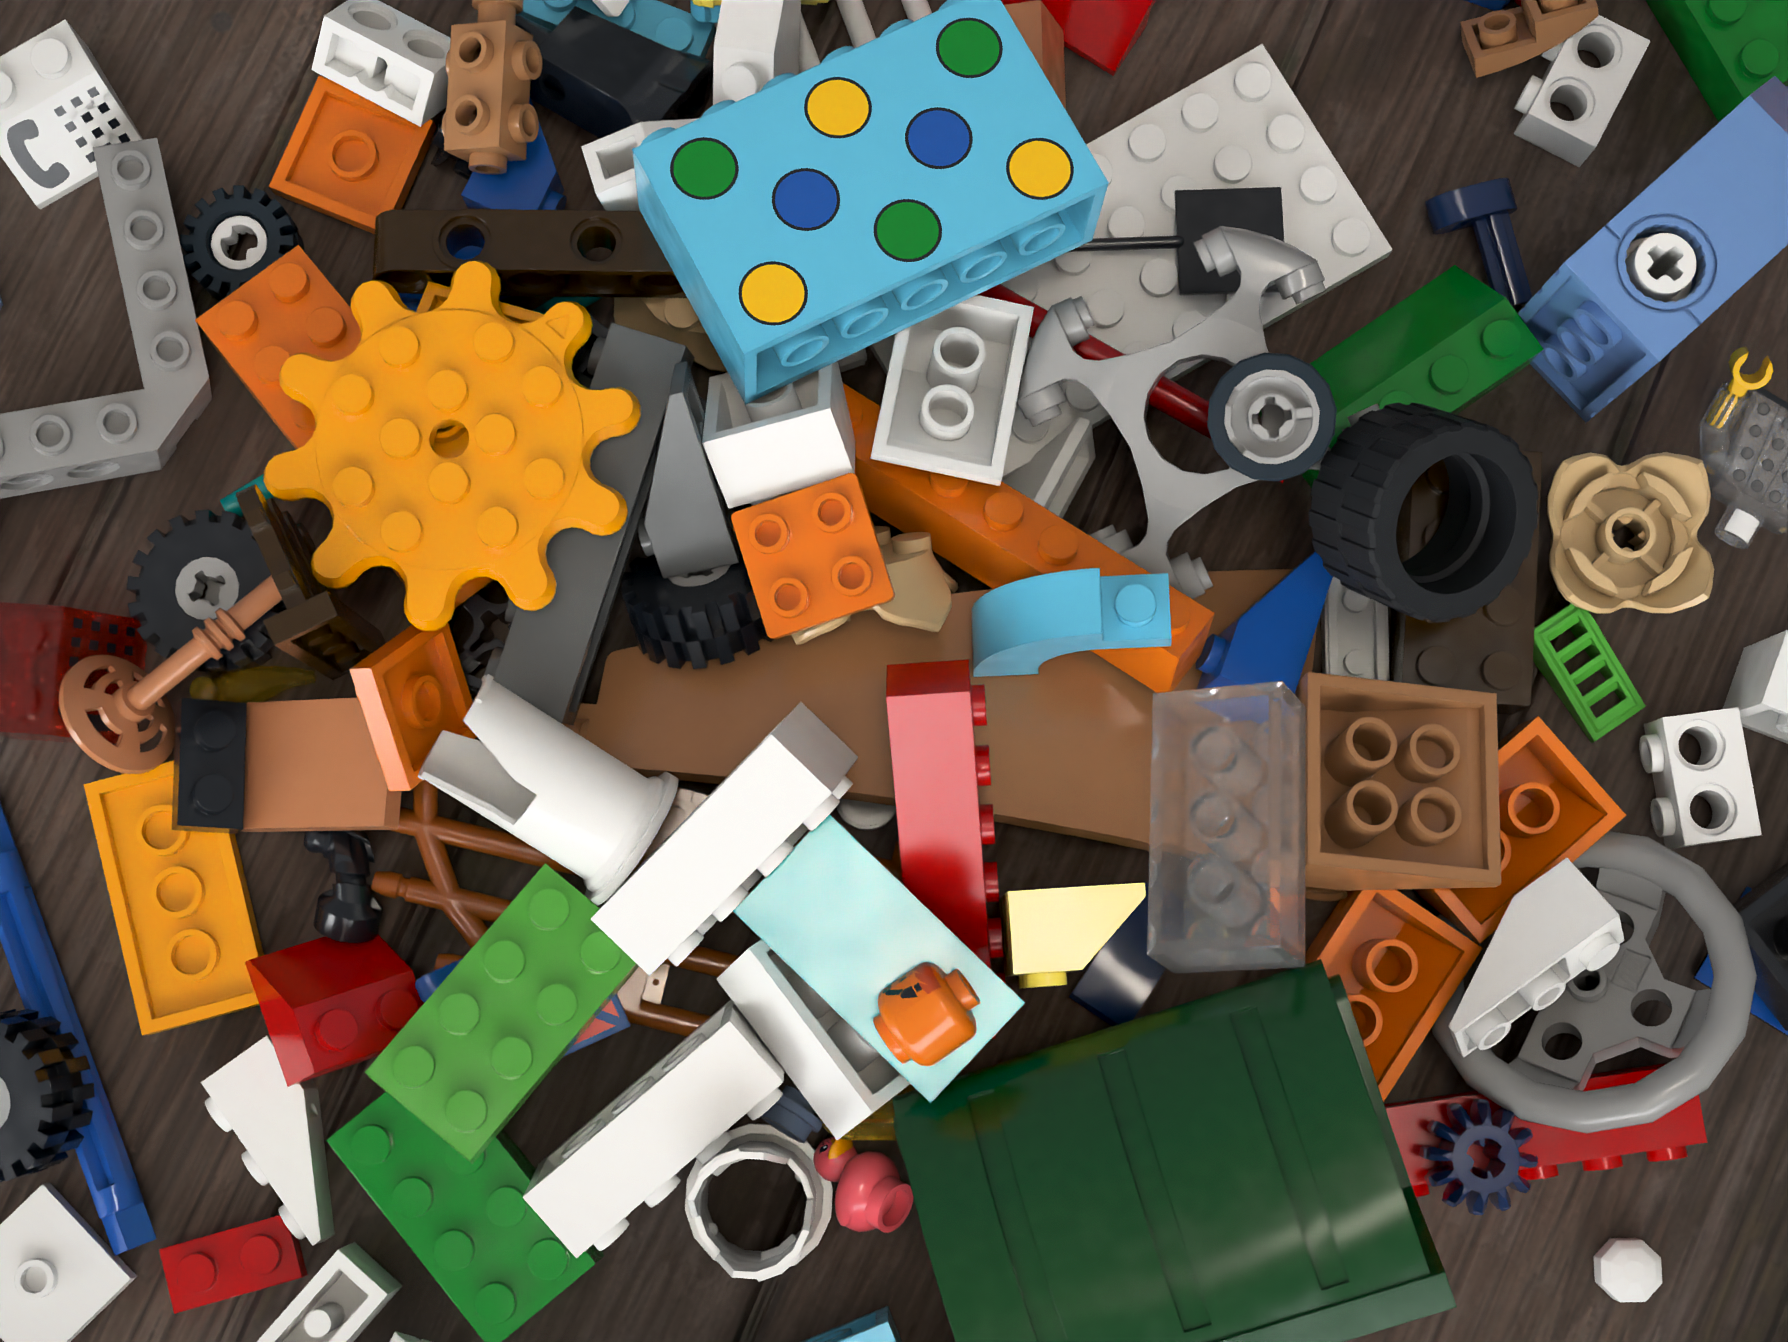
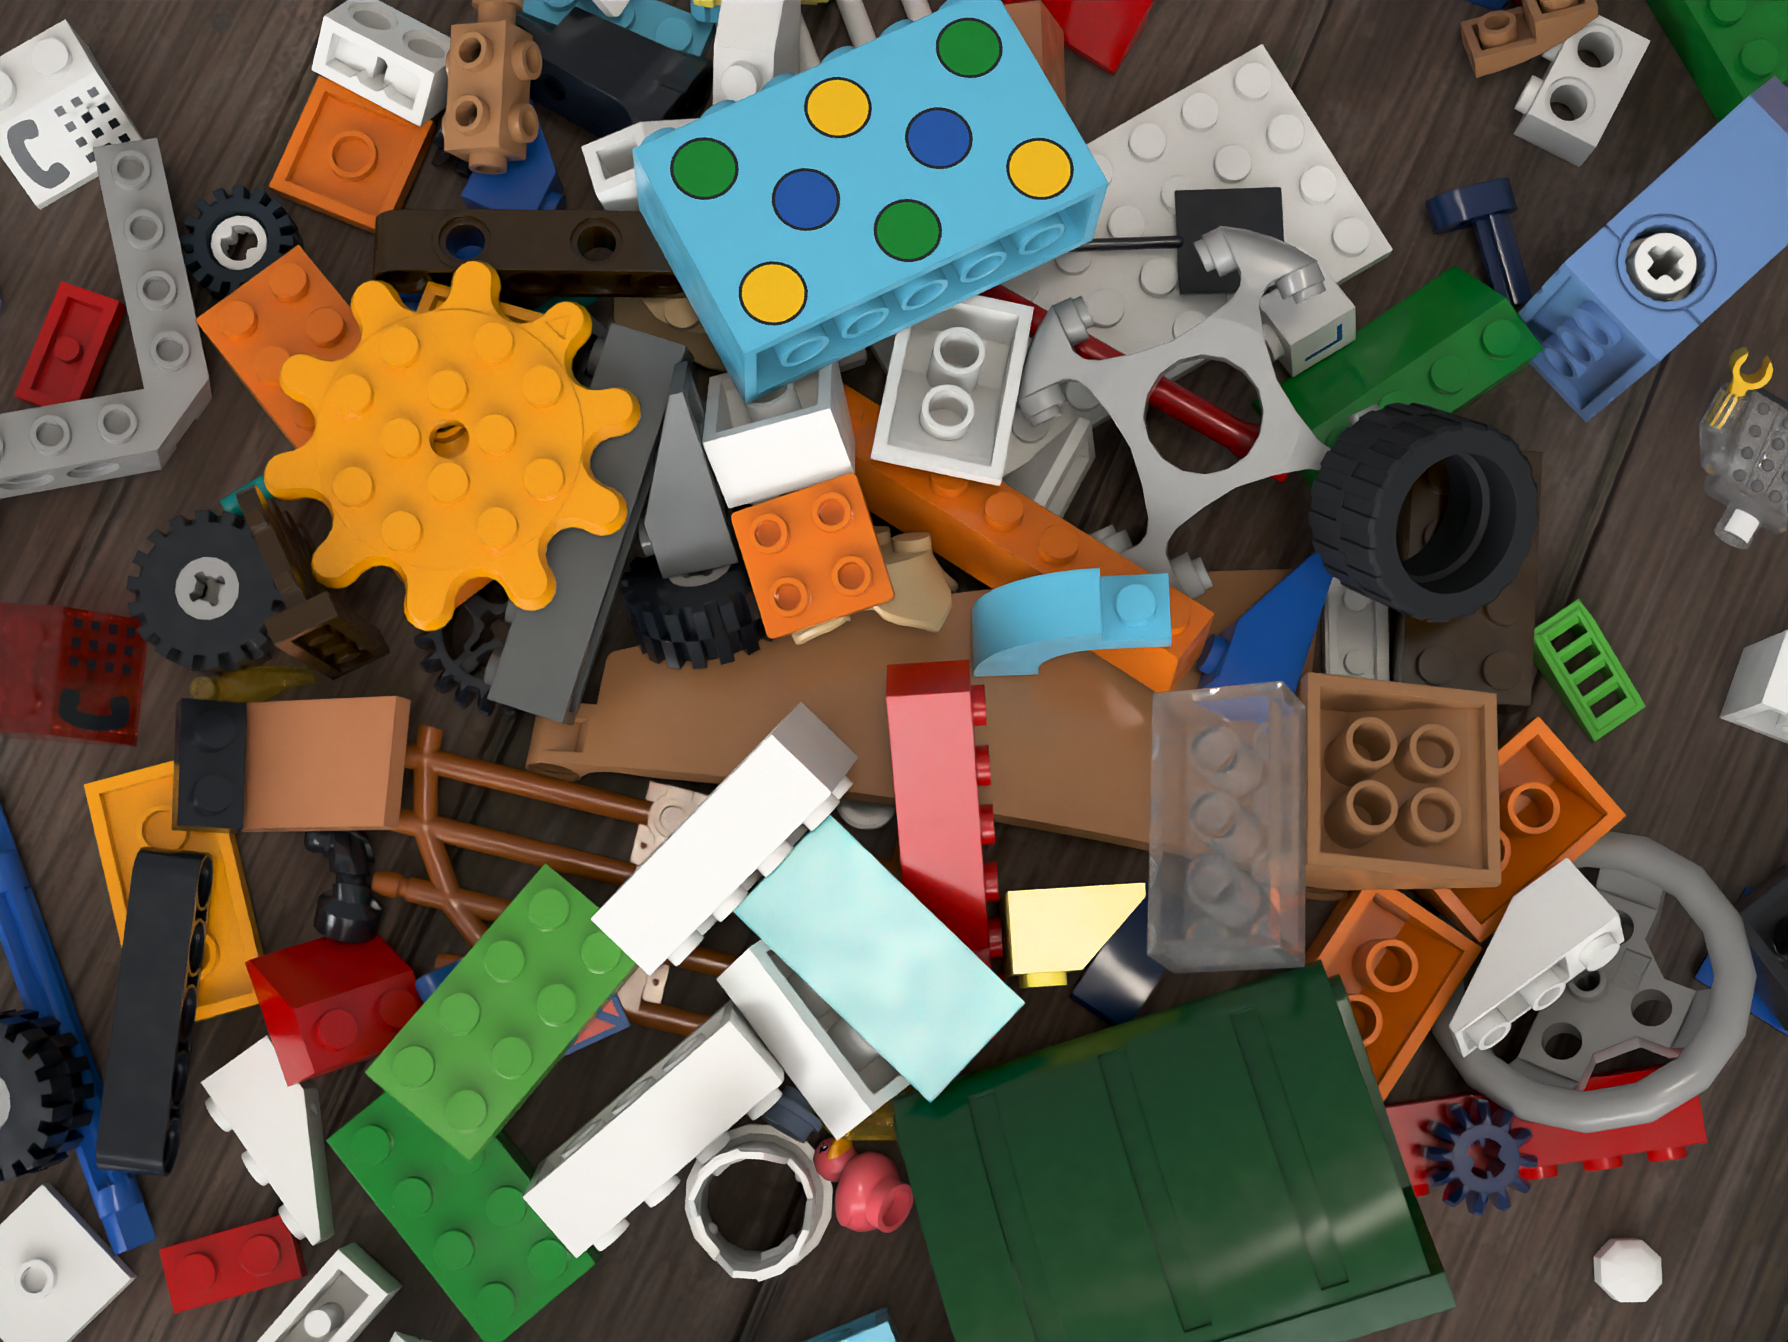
(70, 347): none -> red plate
(137, 700): nougat dish -> none
(154, 1011): none -> black beam
(408, 697): orange plate -> none
(551, 788): white piece -> none
(926, 1014): orange head -> none
(1279, 382): wheel -> none
(1310, 330): none -> white brick
(1662, 504): tan brick -> none
(1719, 777): white brick -> none

